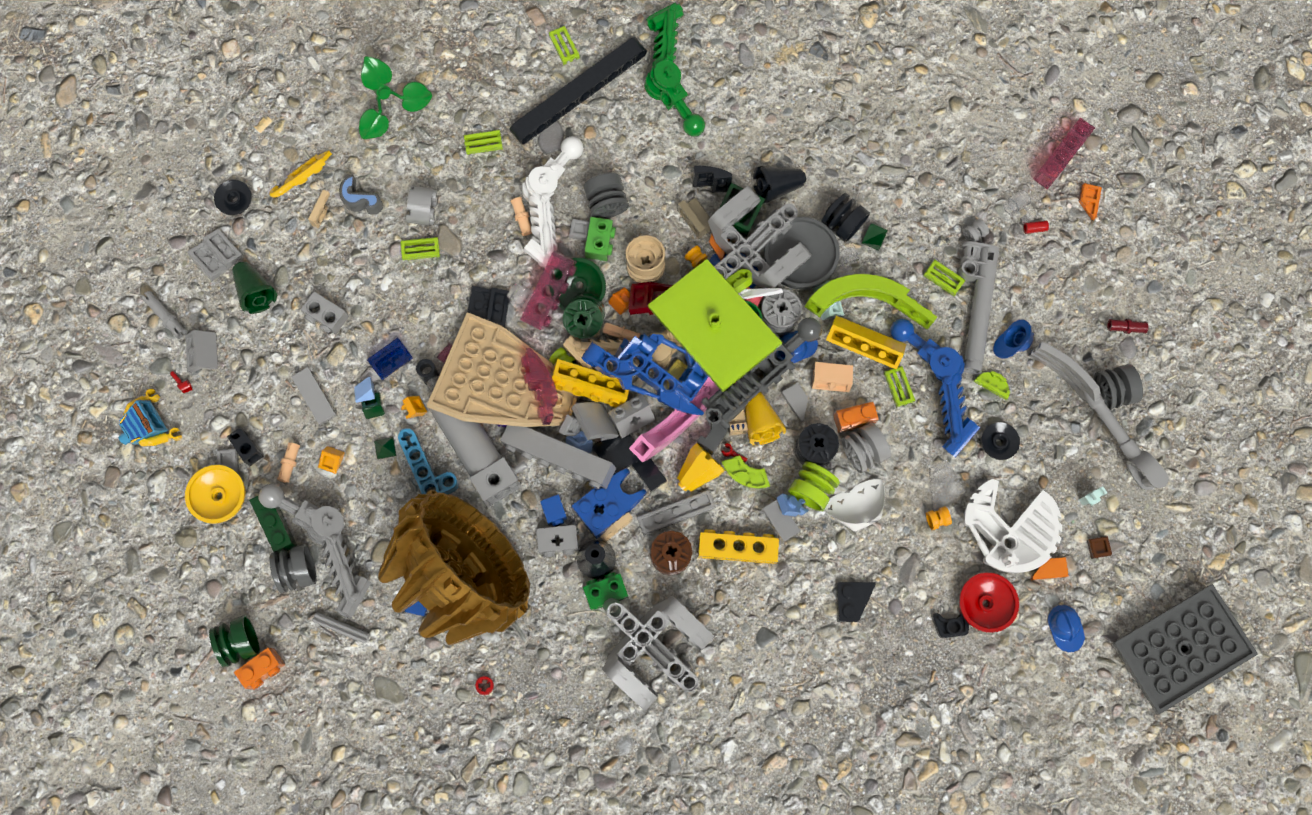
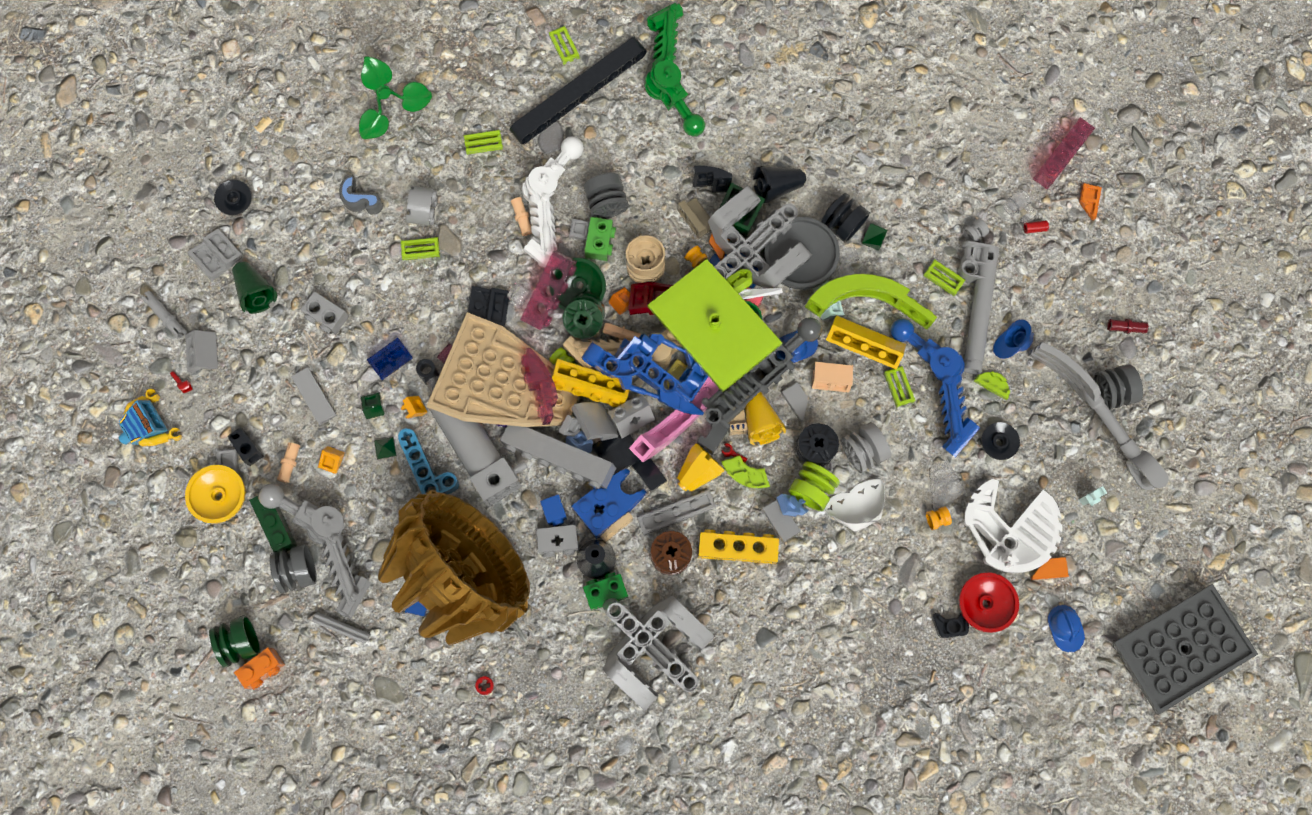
(301, 174): yellow plate -> none
(319, 210): tan tile -> none
(364, 391): light blue slope -> none
(780, 322): light grey wheel -> none
(852, 599): black wing -> none
(855, 417): orange brick -> none
(1099, 547): reddish brown tile -> none

